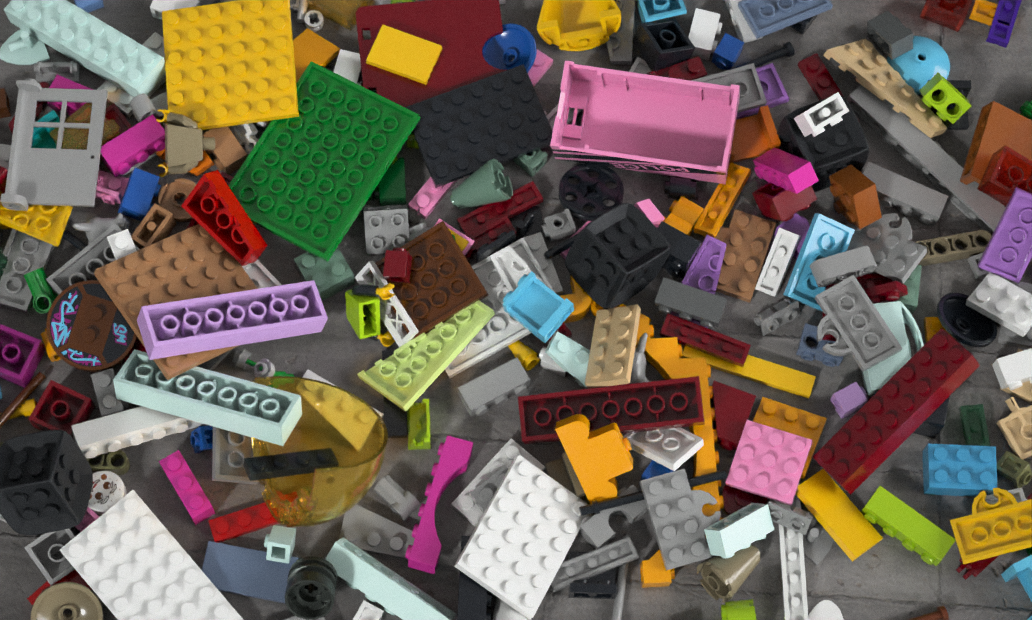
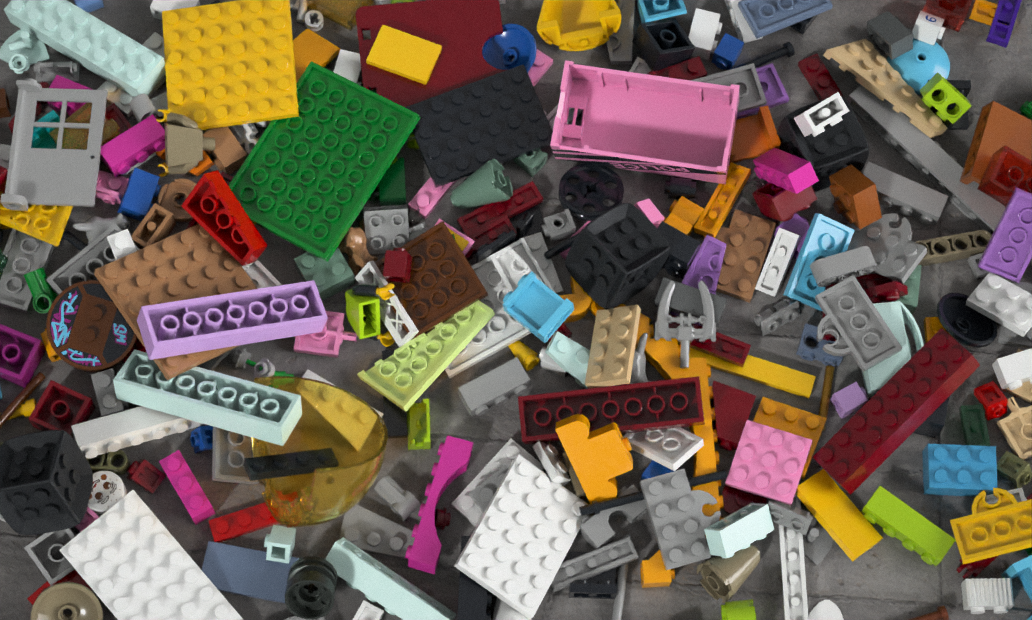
(13, 63): none -> light aqua plate
(145, 475): none -> dark red bracket
(328, 341): none -> bright pink plate
(355, 247): none -> medium nougat animal
(442, 518): none -> dark red plate
(554, 467): none -> white plate
(685, 331): none -> light grey bar
(826, 392): none -> pearl gold bar
(928, 28): none -> white brick
(987, 595): none -> white brick
(992, 399): none -> red bracket

